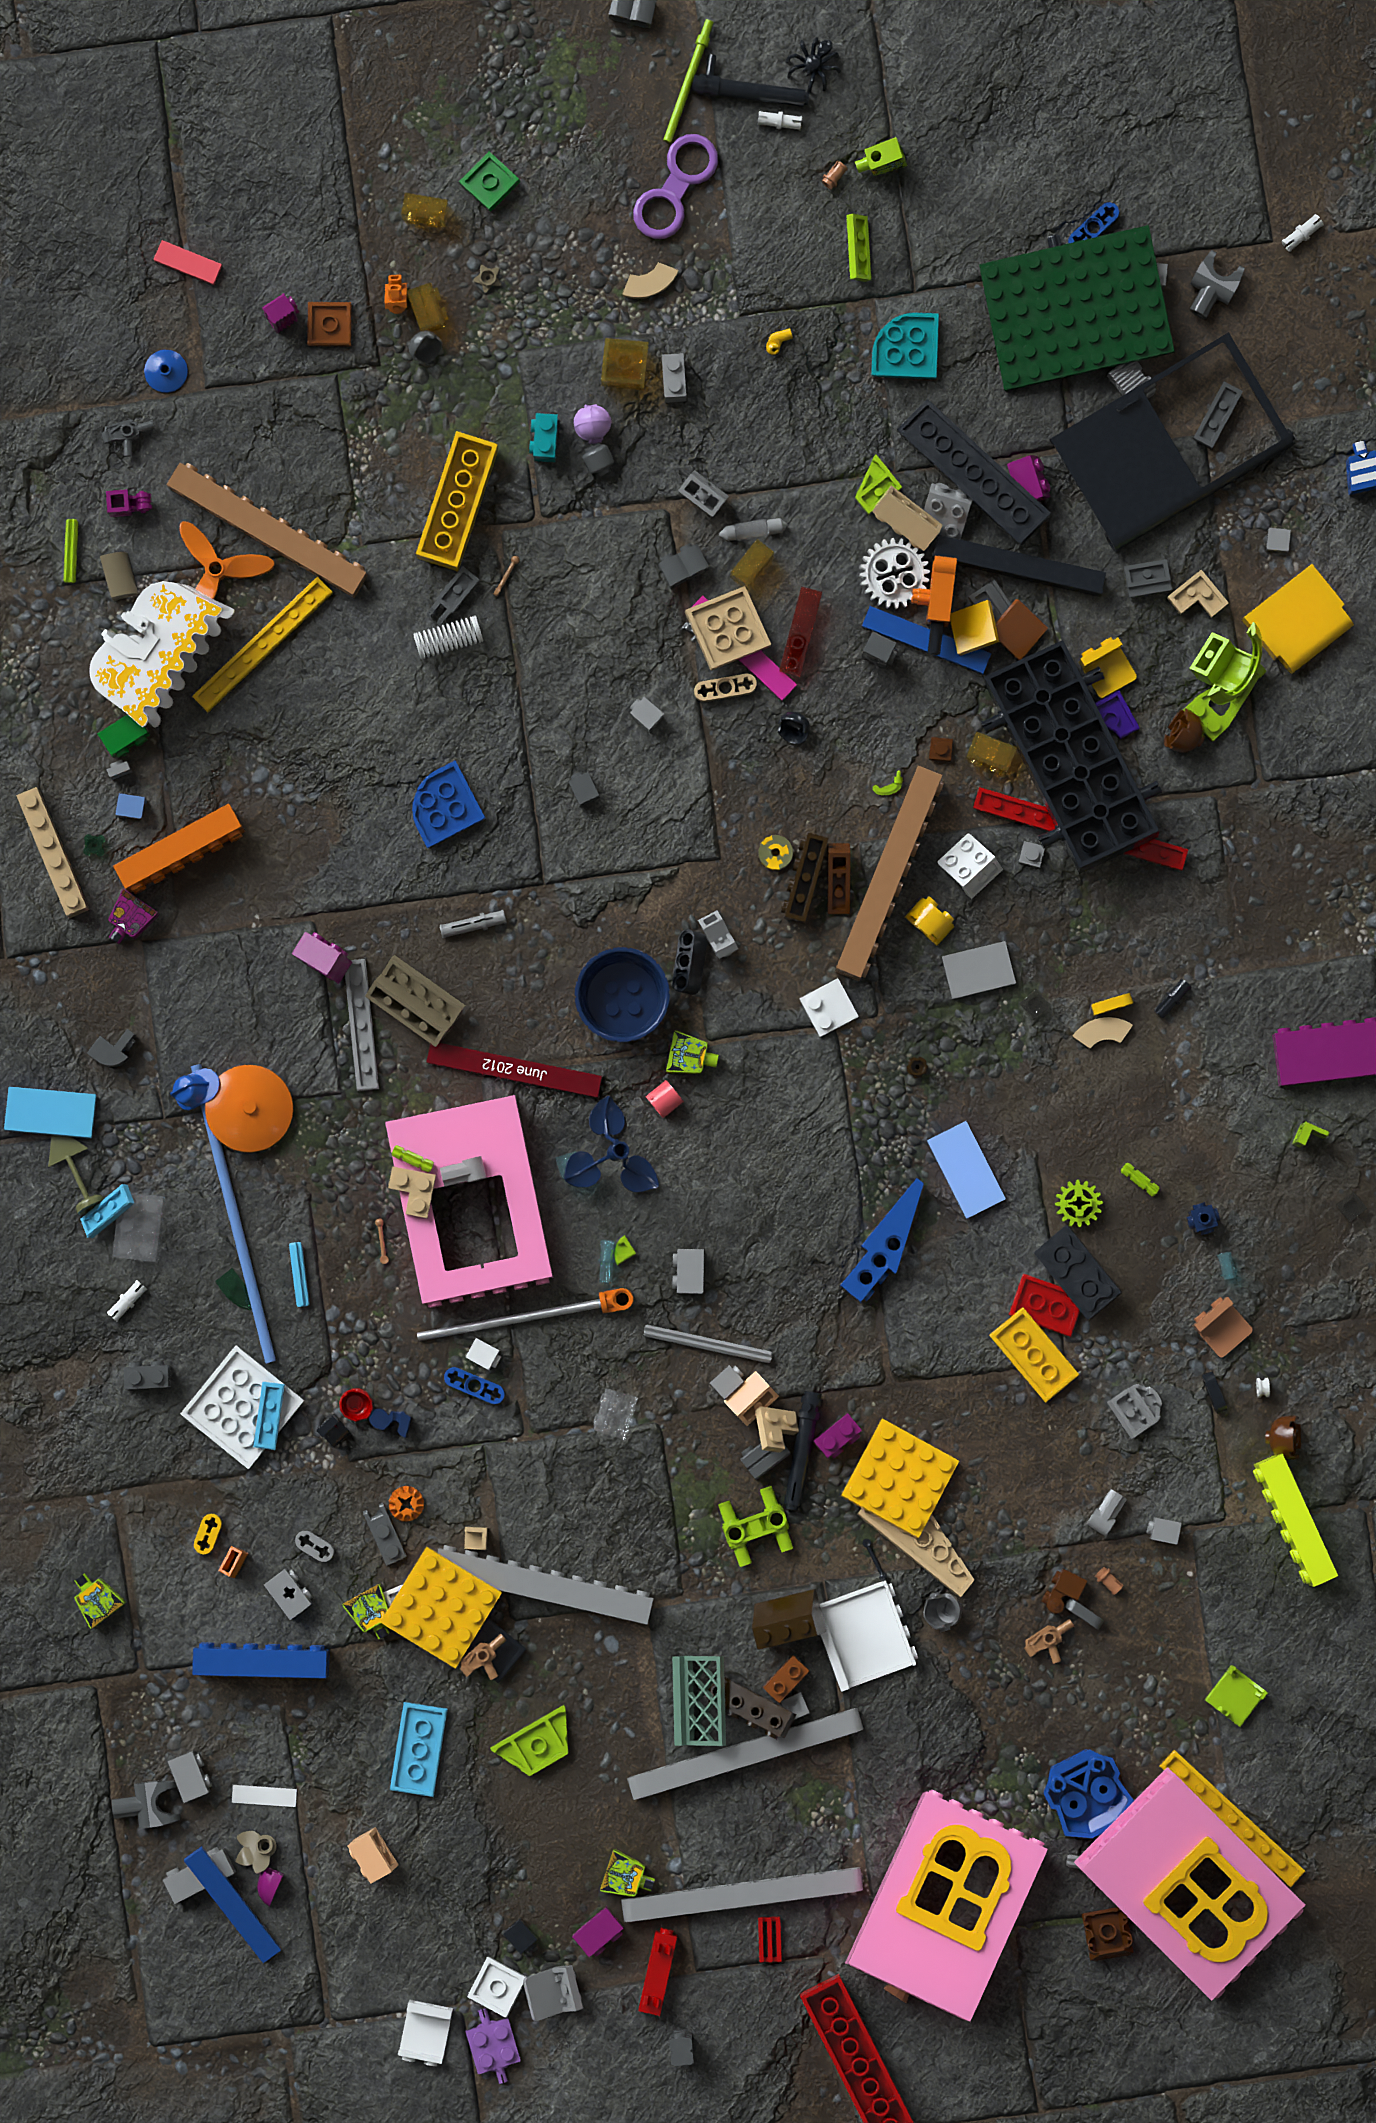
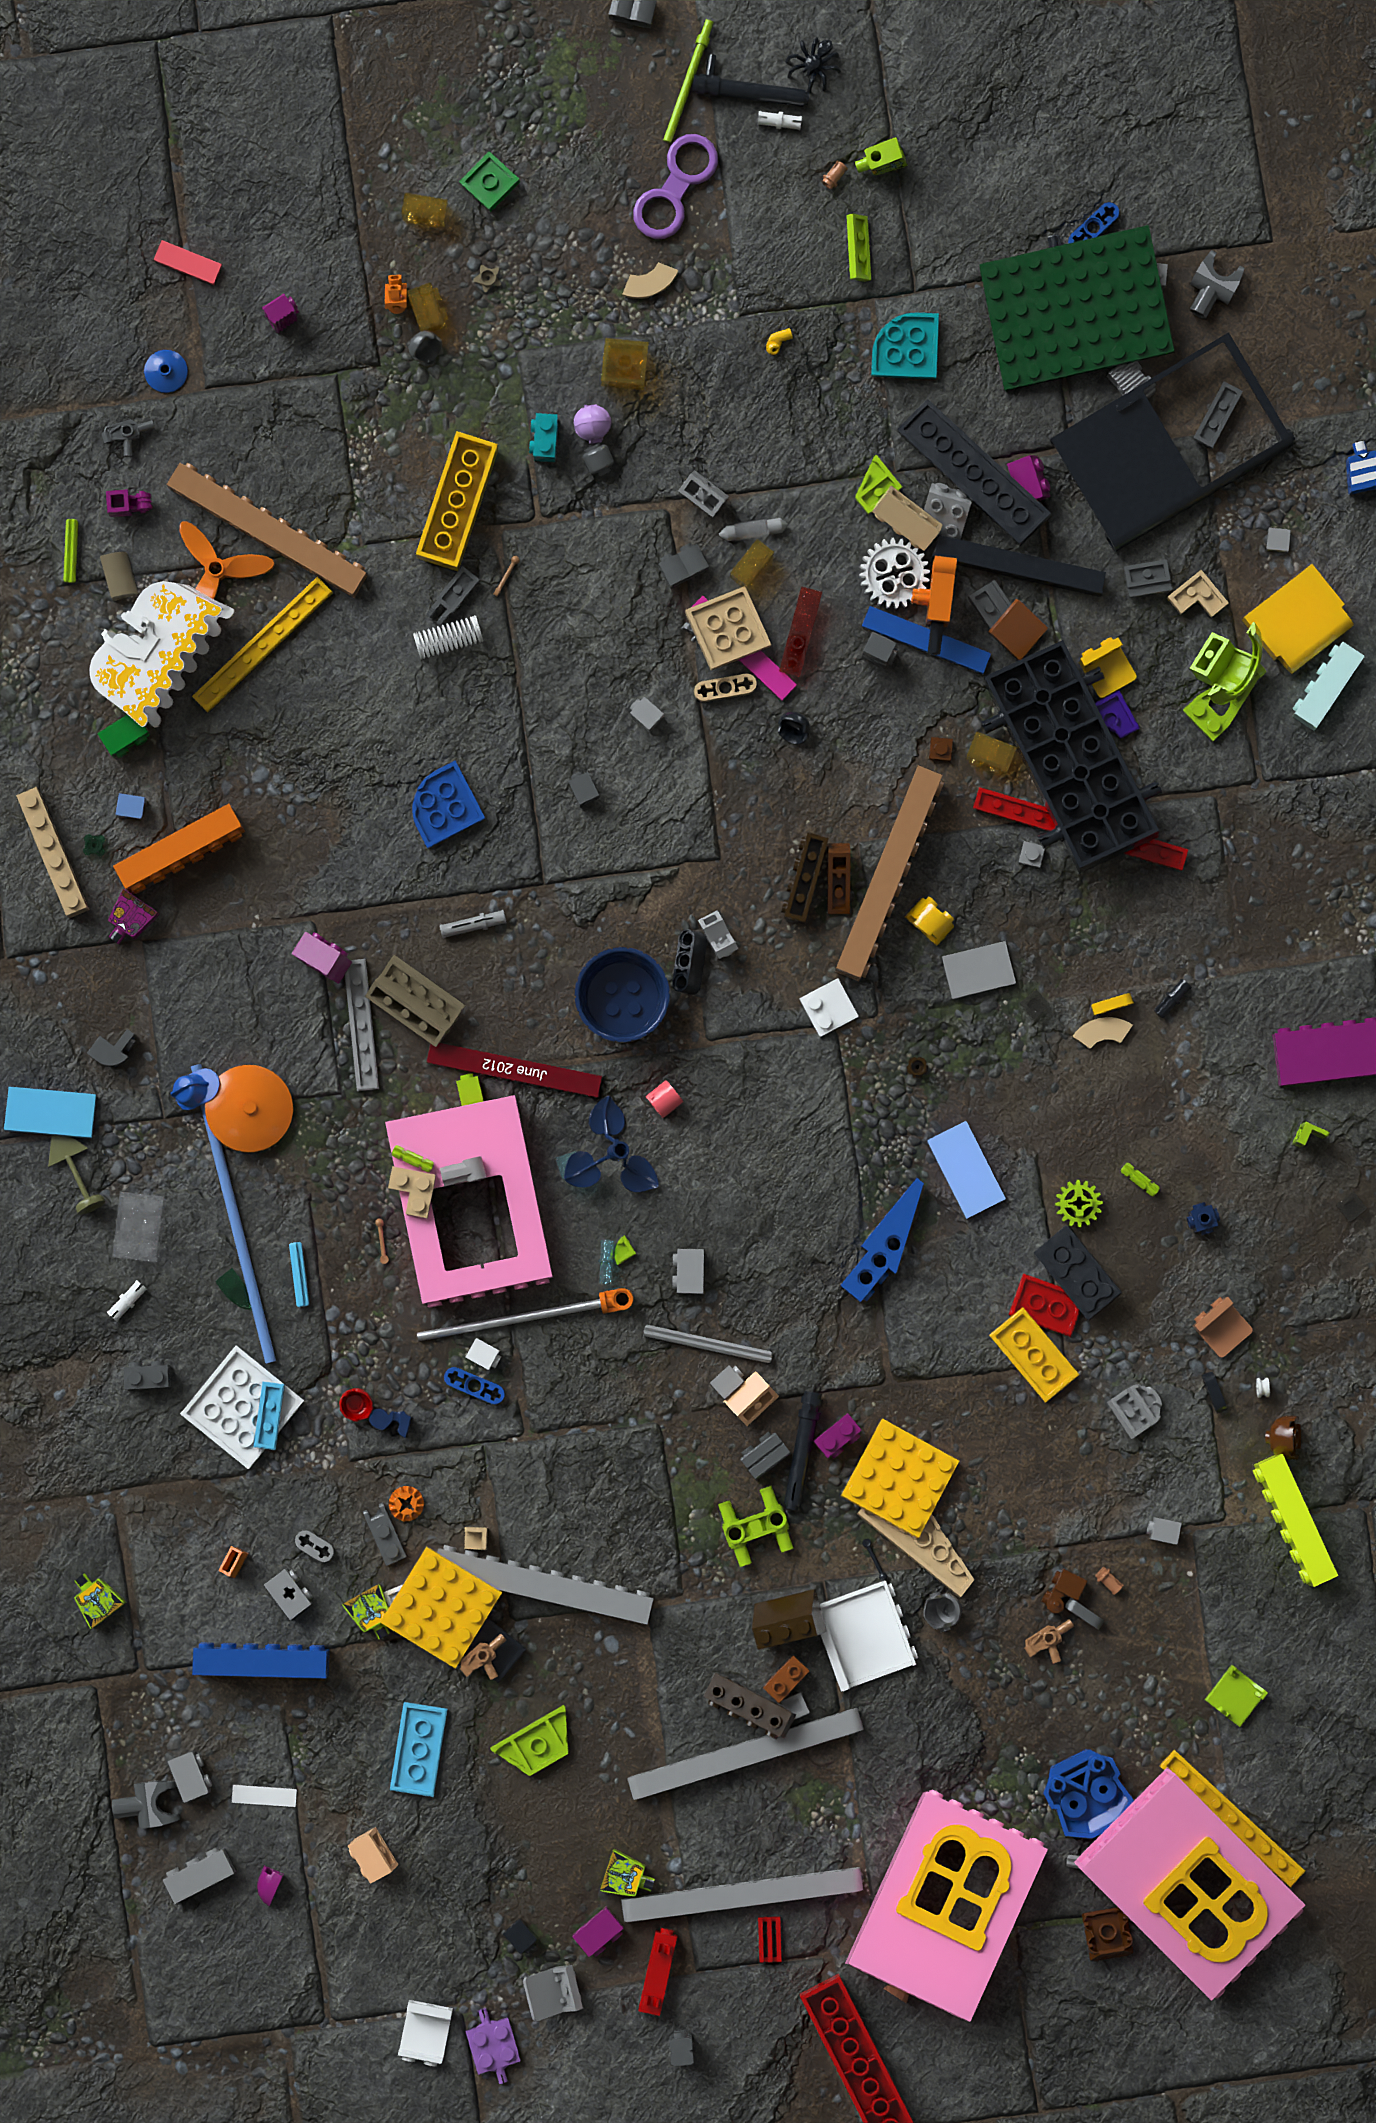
(107, 1211): medium azure tile -> none
(119, 769): light grey plate -> none
(202, 1532): yellow beam -> none
(232, 1904): blue tile -> none
(252, 1851): dark tan plate -> none
(329, 323): dark orange tile -> none
(333, 1430): black plate -> none
(469, 1090): none -> lime brick
(497, 1987): white plate -> none
(615, 1413): clear bracket -> none
(674, 378): light grey brick -> none
(685, 1700): sand green fence -> none
(689, 1055): lime torso -> none
(772, 1425): tan plate -> none
(775, 862): olive piece -> none
(892, 788): lime piece -> none
(970, 865): white bracket -> none
(974, 627): yellow tile -> none
(1104, 1516): light grey piece -> none
(1185, 732): reddish brown cylinder -> none
(1227, 1266): clear light blue pin -> none
(1302, 233): white pin -> none
(1328, 685): none -> light aqua brick

